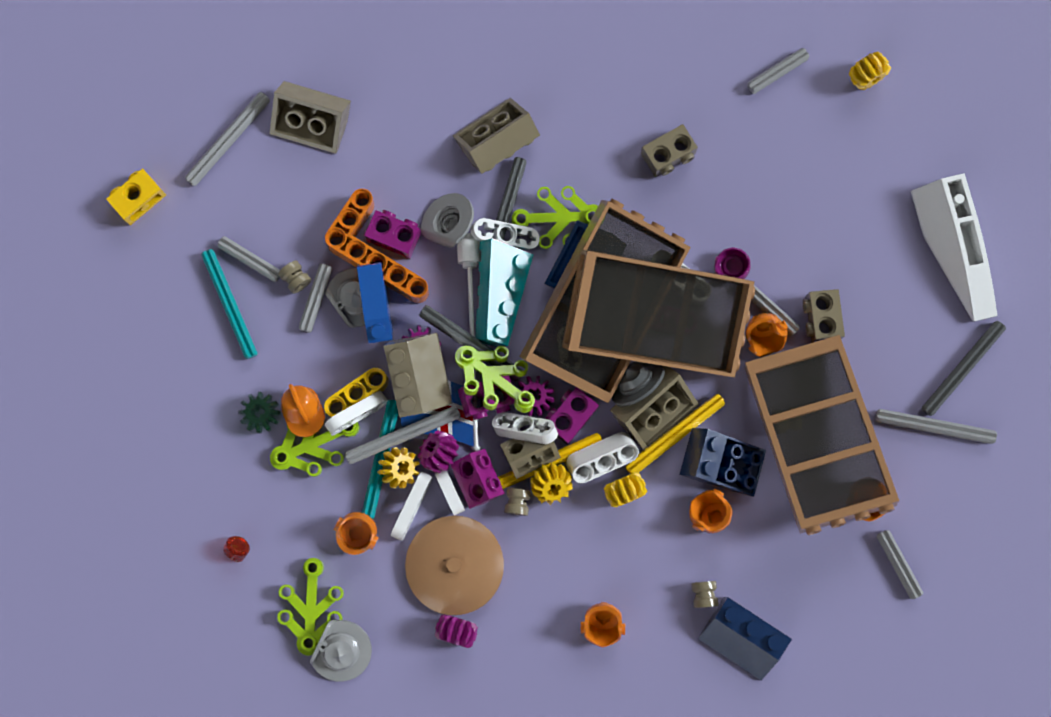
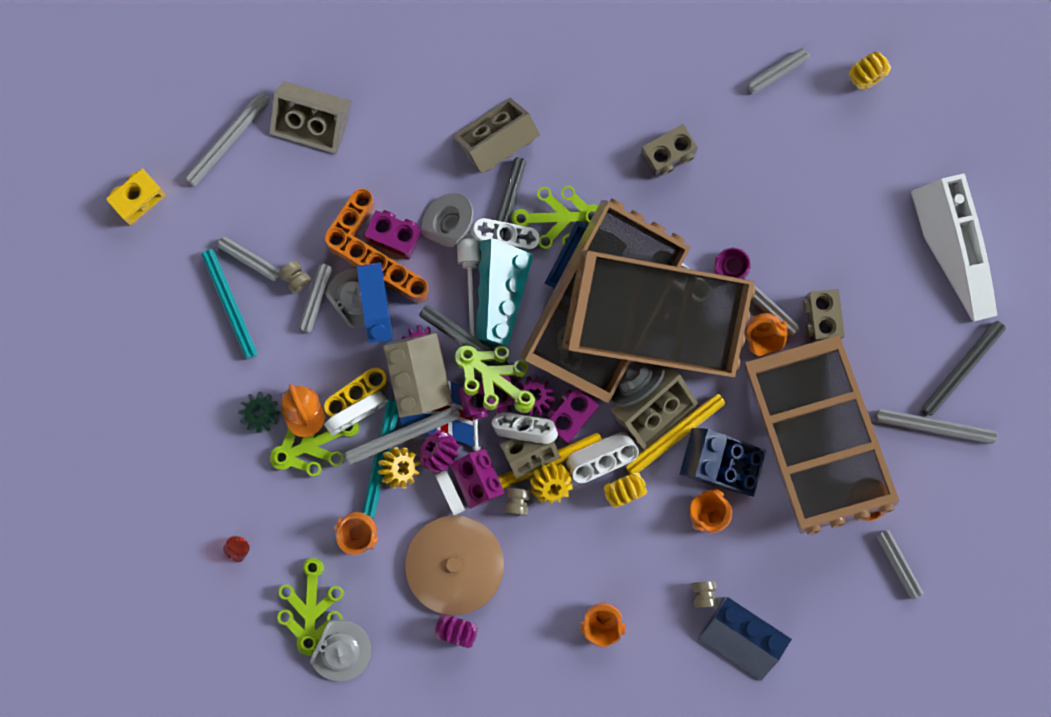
(411, 506): white beam -> none

